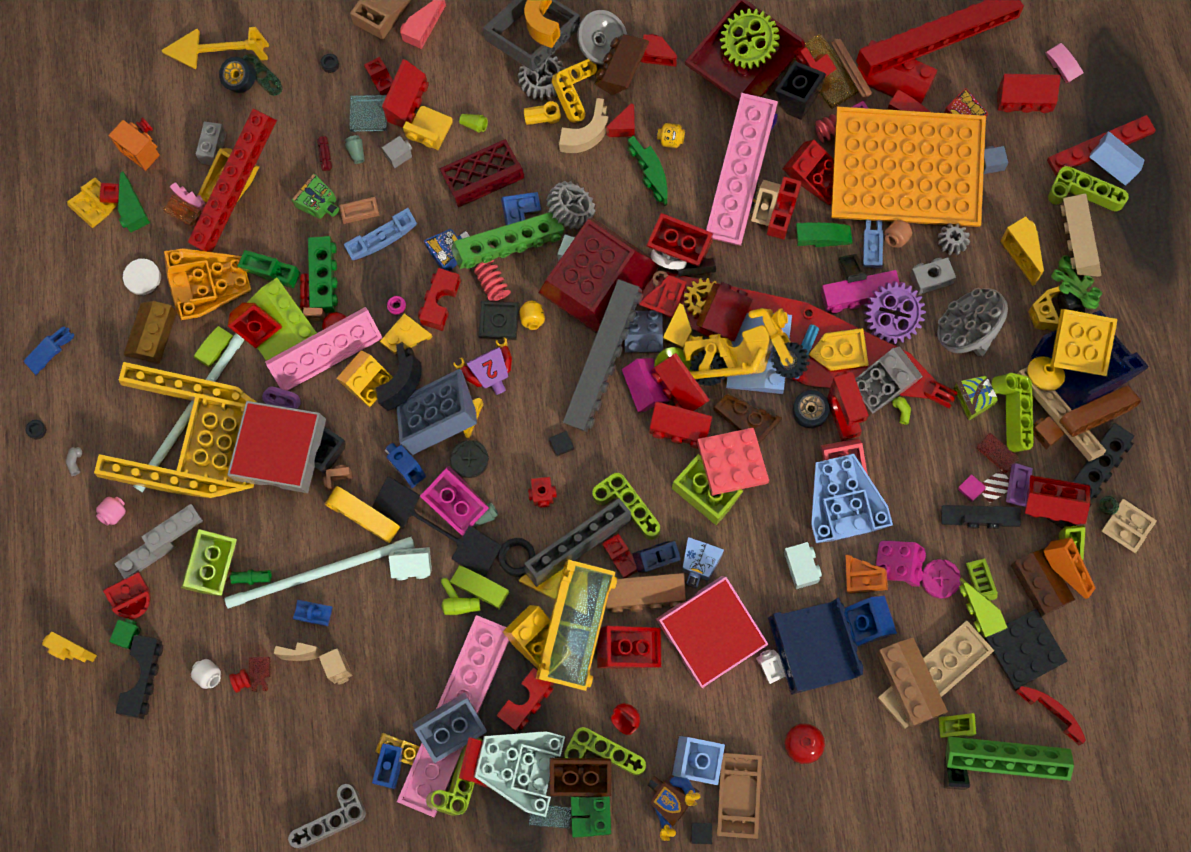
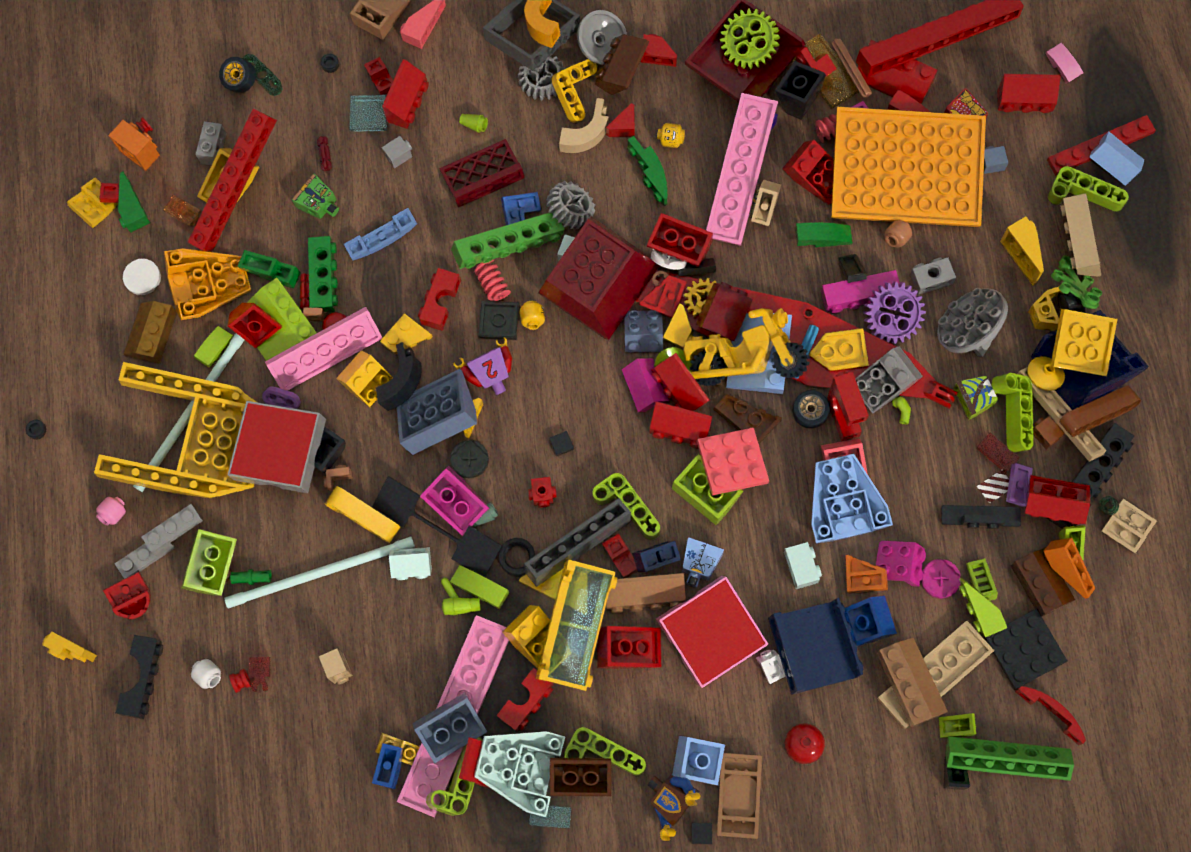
(47, 350): blue arm -> none
(71, 459): light grey arm -> none
(124, 633): green brick -> none
(187, 48): yellow piece -> none
(190, 198): bright pink slope -> none
(302, 652): tan slope -> none
(313, 613): blue hips -> none
(326, 821): light grey beam -> none
(355, 148): sand green cone -> none
(359, 210): nougat tile -> none
(396, 300): dark pink plate -> none
(405, 464): blue torso -> none
(428, 127): yellow bracket -> none
(440, 248): torso -> none
(540, 114): yellow piece -> none
(600, 819): green hips -> none
(603, 355): dark grey brick -> none
(625, 718): red hair -> none
(784, 208): red arch -> none
(873, 245): medium blue hinge -> none
(949, 243): light grey gear -> none
(971, 488): dark pink tile -> none

